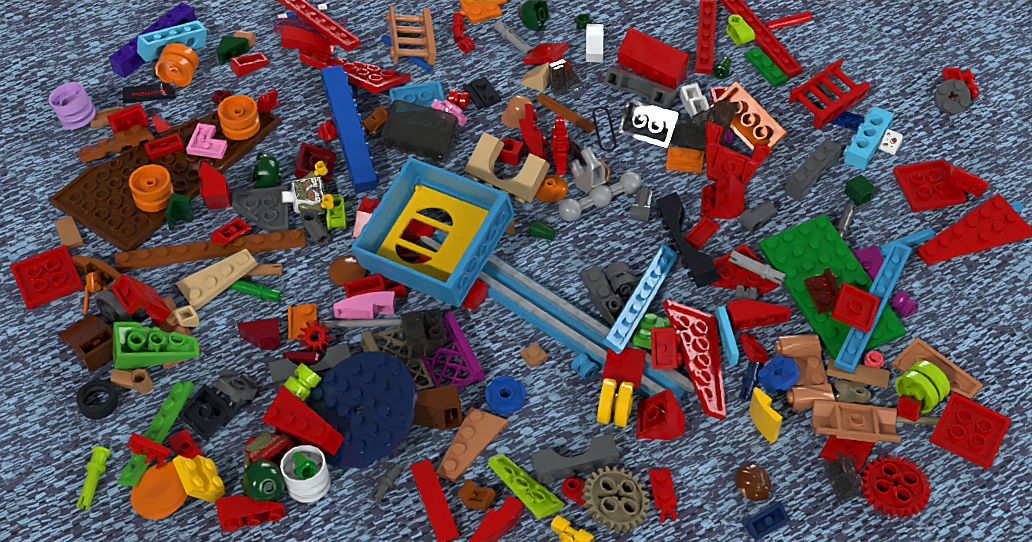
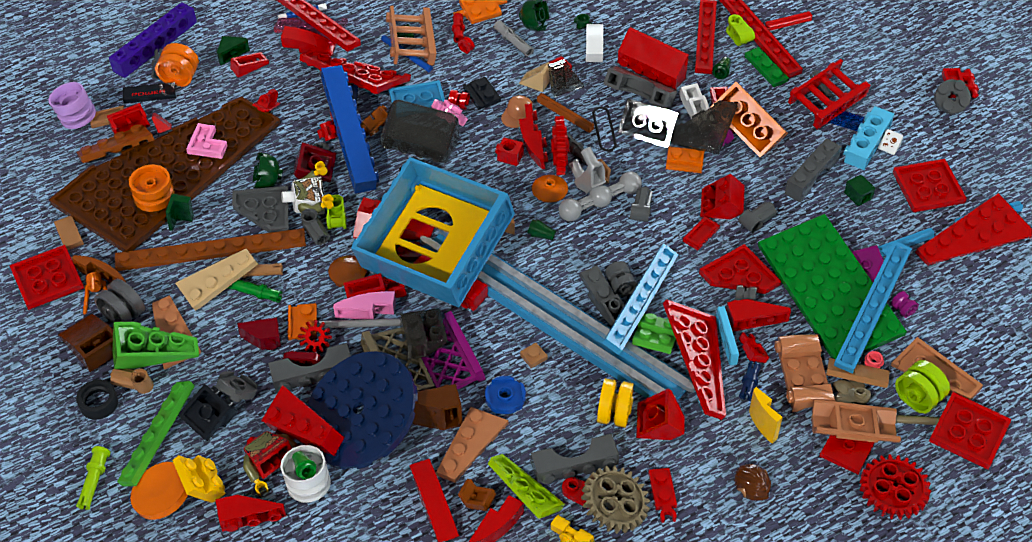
(135, 294): red panel -> none
(144, 446): red plate -> none
(164, 146): red tile -> none
(184, 445): red plate -> none
(187, 316): tan slope -> none
(189, 34): medium azure brick -> none
(215, 188): red slope -> none
(220, 95): dark red plate -> none
(230, 231): red slope -> none
(239, 117): orange wheel -> none
(249, 35): nougat piece -> none
(263, 481): dark green cylinder -> none
(302, 381): lime wheel -> none
(385, 482): dark grey pin -> none
(522, 186): tan arch -> none
(545, 53): red plate -> none
(584, 366): dark azure wheel -> none
(626, 366): red sticker -> none
(665, 348): red bracket -> none
(700, 265): black arch -> none
(723, 161): red wing -> none
(764, 271): light grey pin -> none
(766, 520): dark blue slope -> none
(770, 376): blue plate -> none
(823, 291): clear red bracket -> none
(844, 479): clear smoke bracket -> none
(845, 219): dark grey pin -> none
(855, 307): red plate -> none
(909, 408): red plate -> none
(966, 181): red bracket -> none

